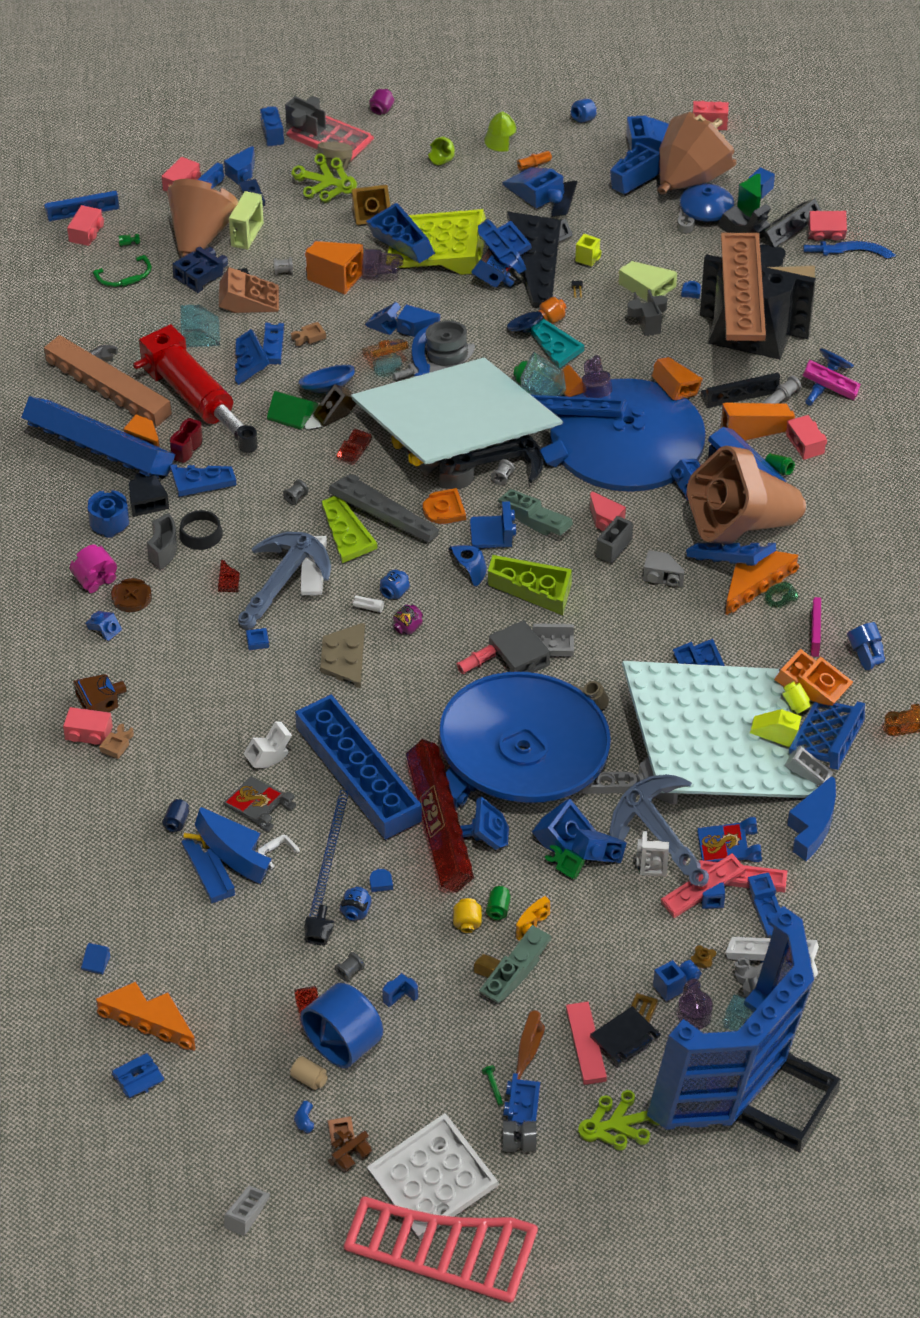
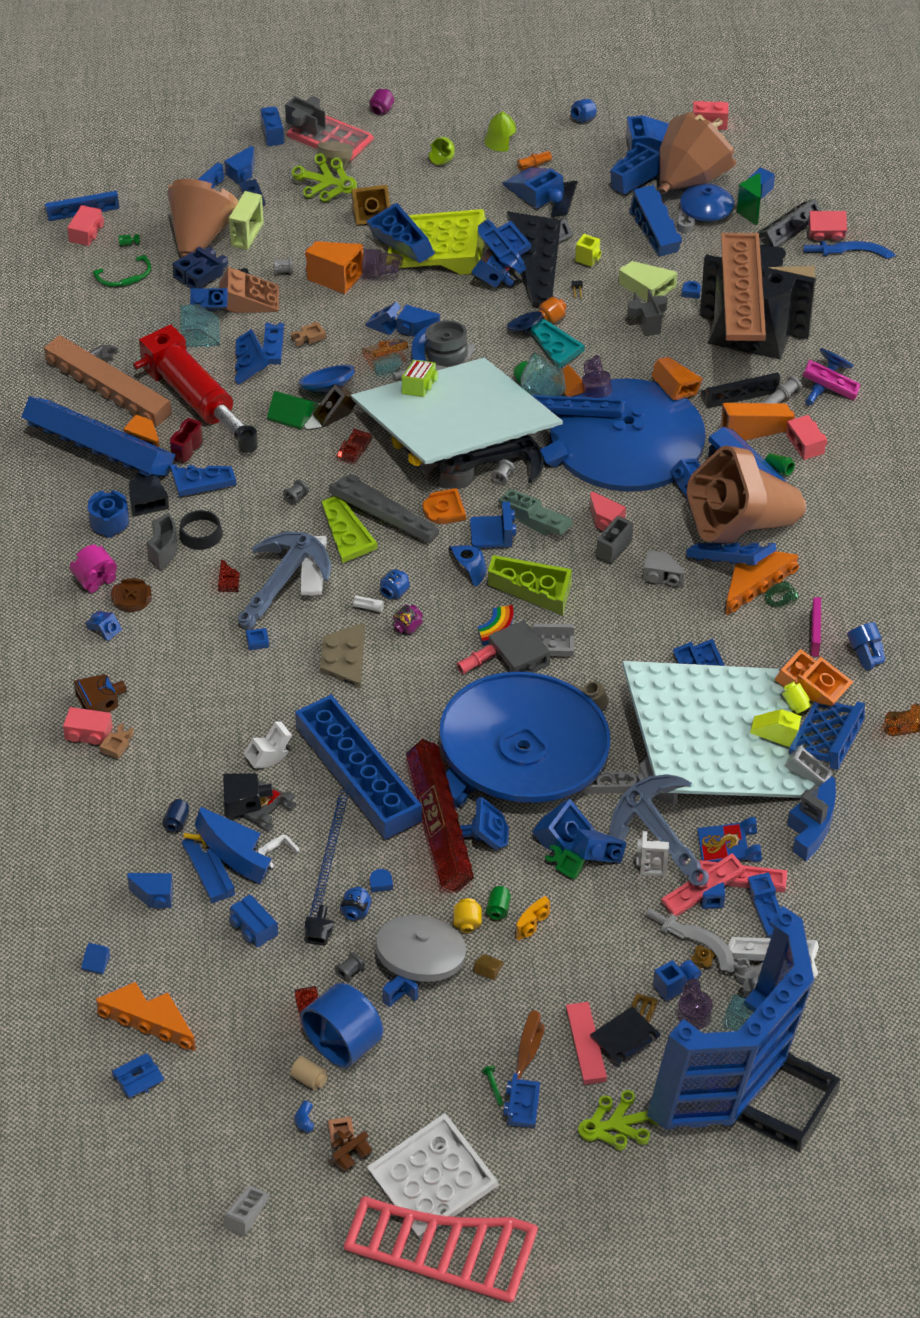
(152, 888): none -> blue slope
(181, 169): coral brick -> none
(209, 298): none -> blue slope
(244, 793): none -> black torso
(253, 921): none -> blue brick
(419, 378): none -> lime brick
(420, 948): none -> light grey dish
(501, 619): none -> tile
(516, 966): sand green slope -> none
(528, 1136): dark grey wheel -> none
(655, 221): none -> blue wedge
(699, 934): none -> light grey sword
(737, 222): black arch -> none
(812, 806): none -> dark grey bracket

